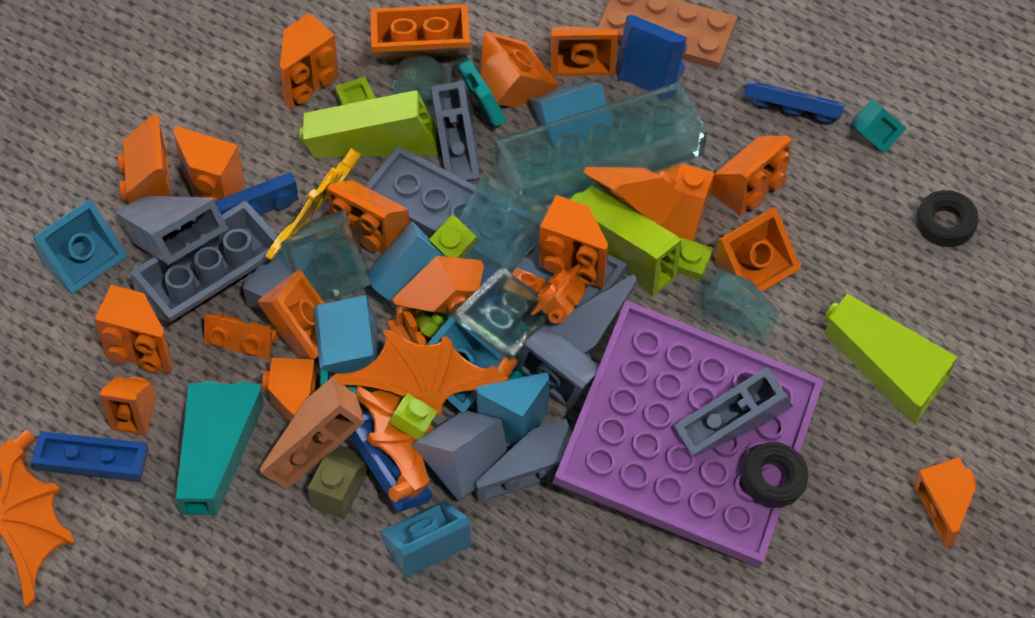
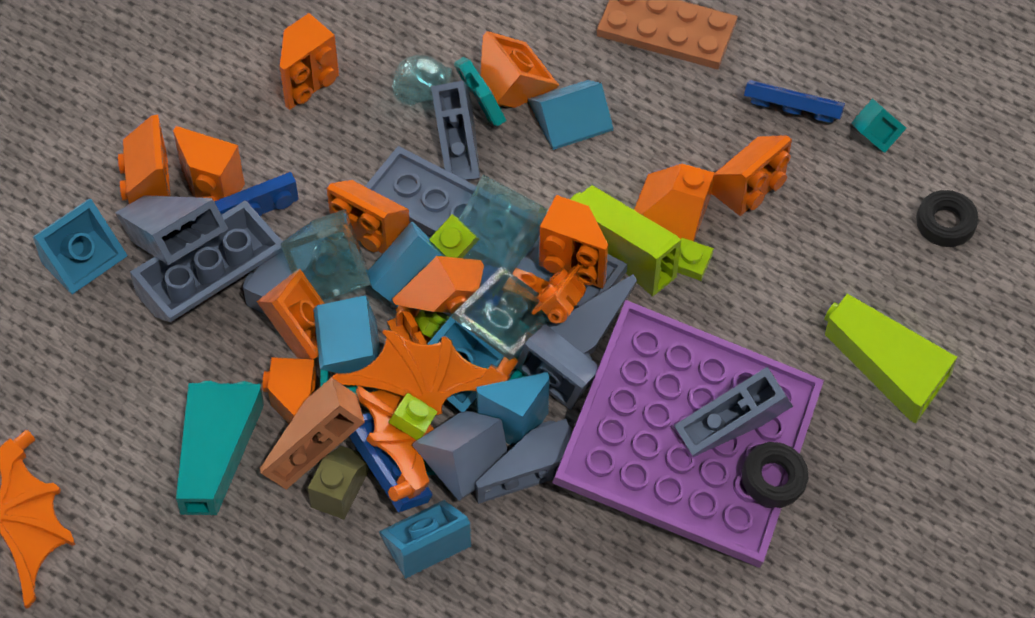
(90, 456): blue plate -> none
(129, 404): orange slope -> none
(132, 331): orange slope -> none
(237, 336): orange hinge -> none
(316, 198): yellow animal -> none
(354, 91): lime plate -> none
(371, 127): lime slope -> none
(420, 31): orange slope -> none
(583, 51): orange slope -> none
(631, 133): clear light blue brick -> none
(639, 189): orange slope -> none
(650, 54): blue slope -> none
(739, 305): clear light blue slope -> none
(758, 251): orange slope -> none
(946, 495): orange slope -> none

